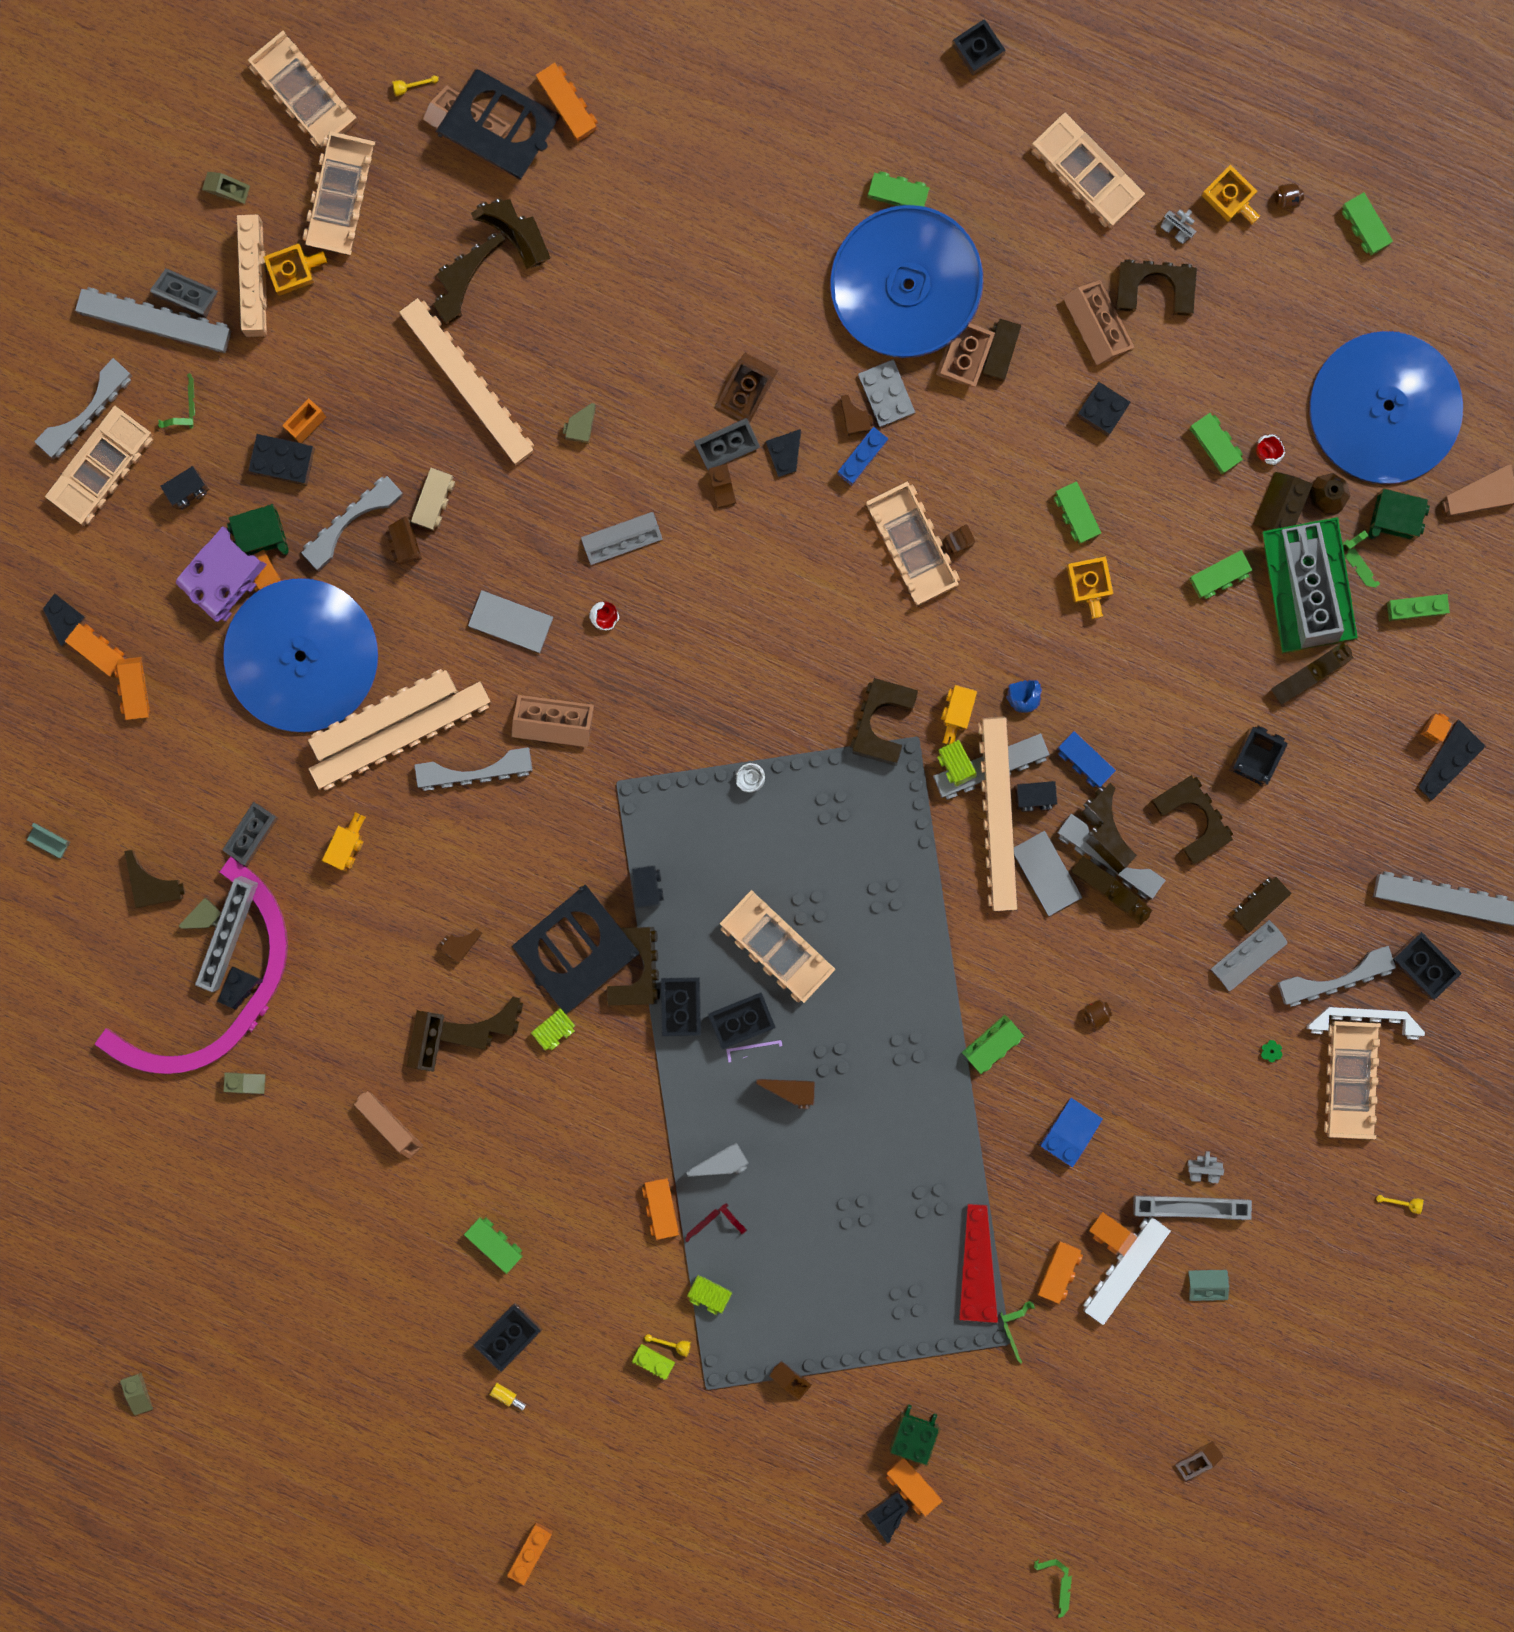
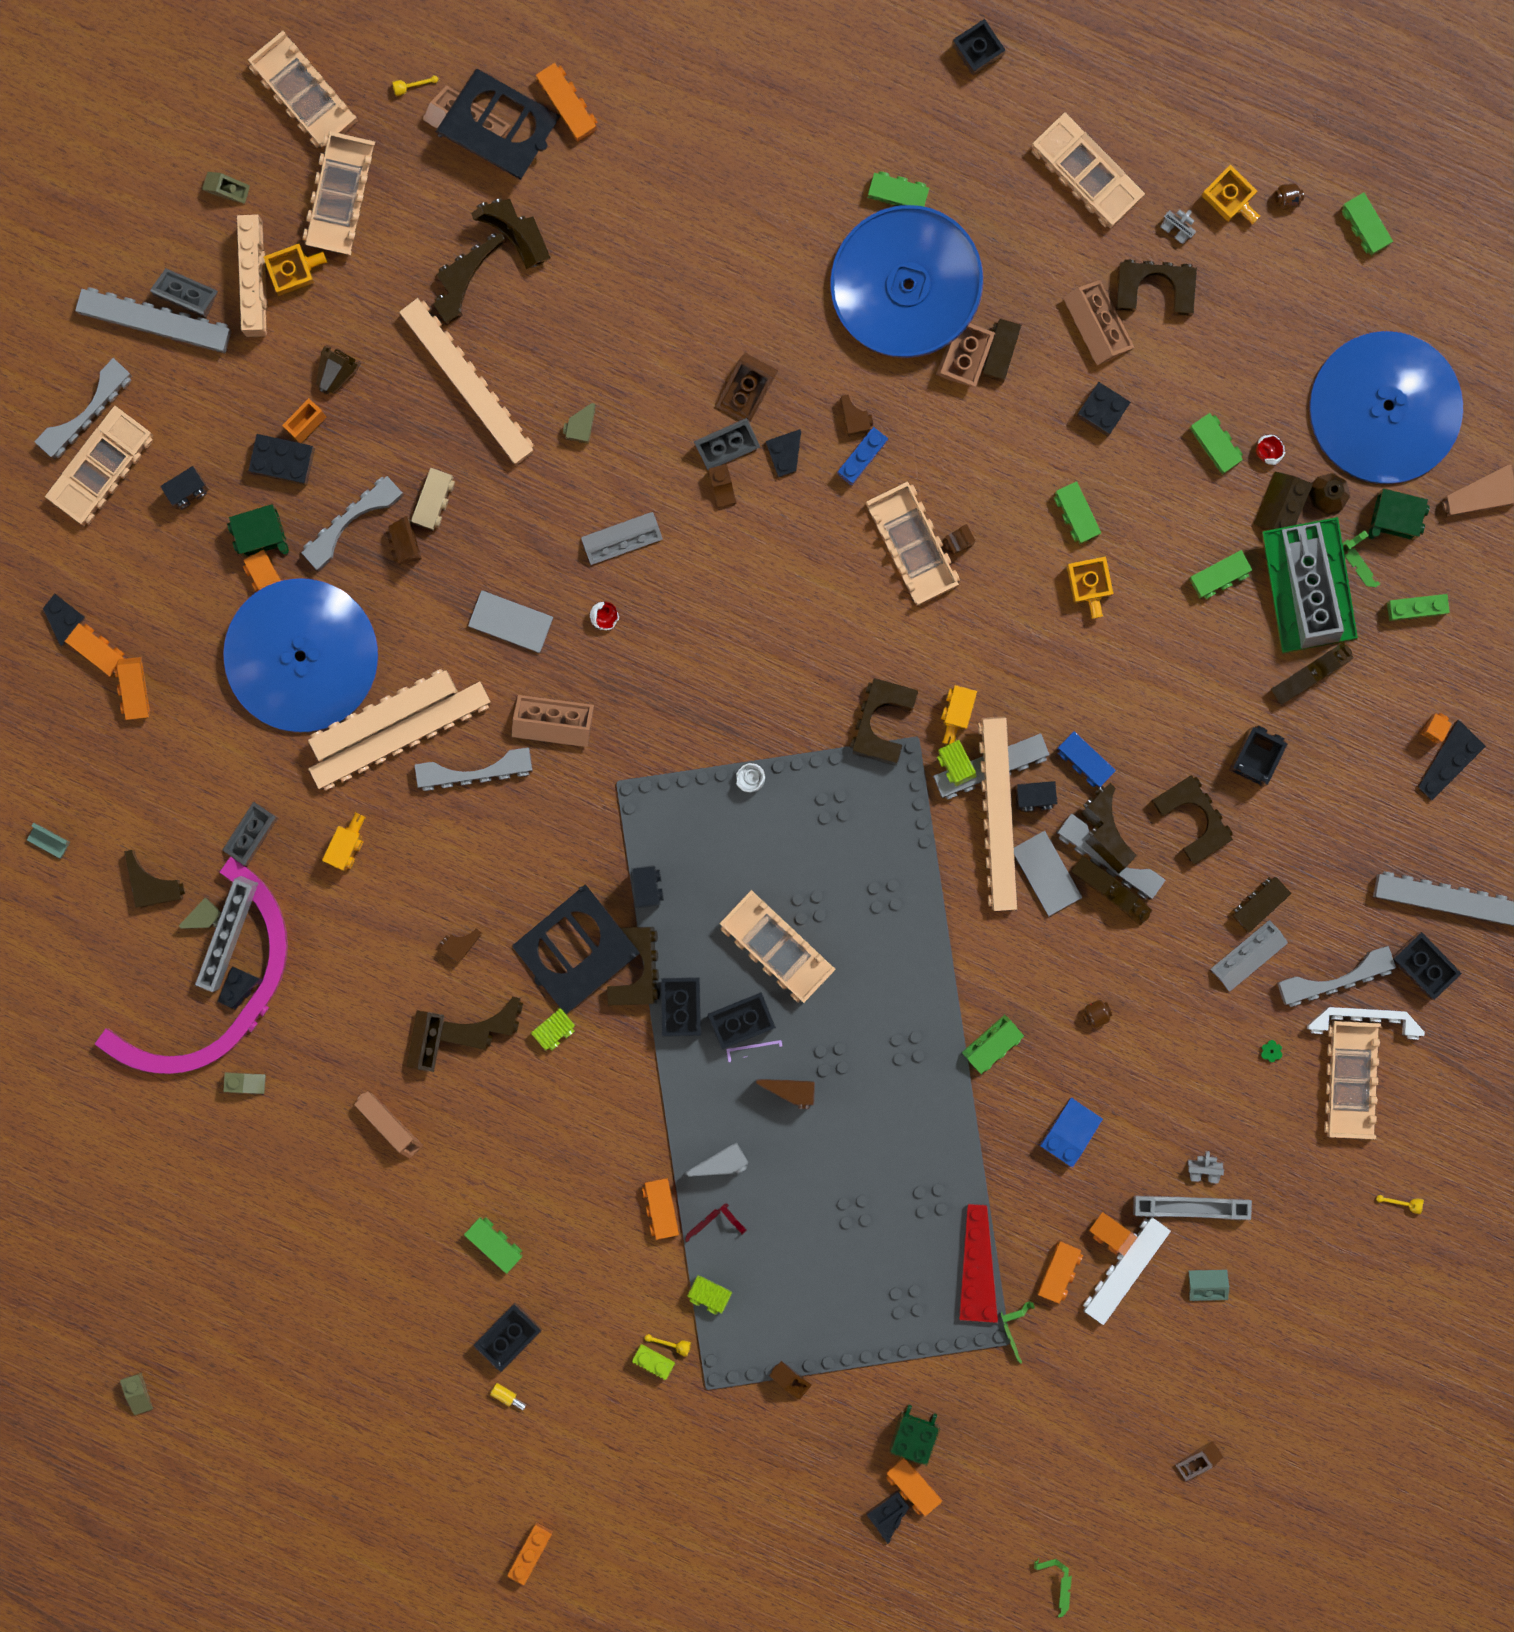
(183, 421): bright green piece -> none
(223, 569): medium lavender piece -> none
(334, 369): none -> dark brown cone
(886, 393): light grey plate -> none
(1024, 695): blue hair -> none

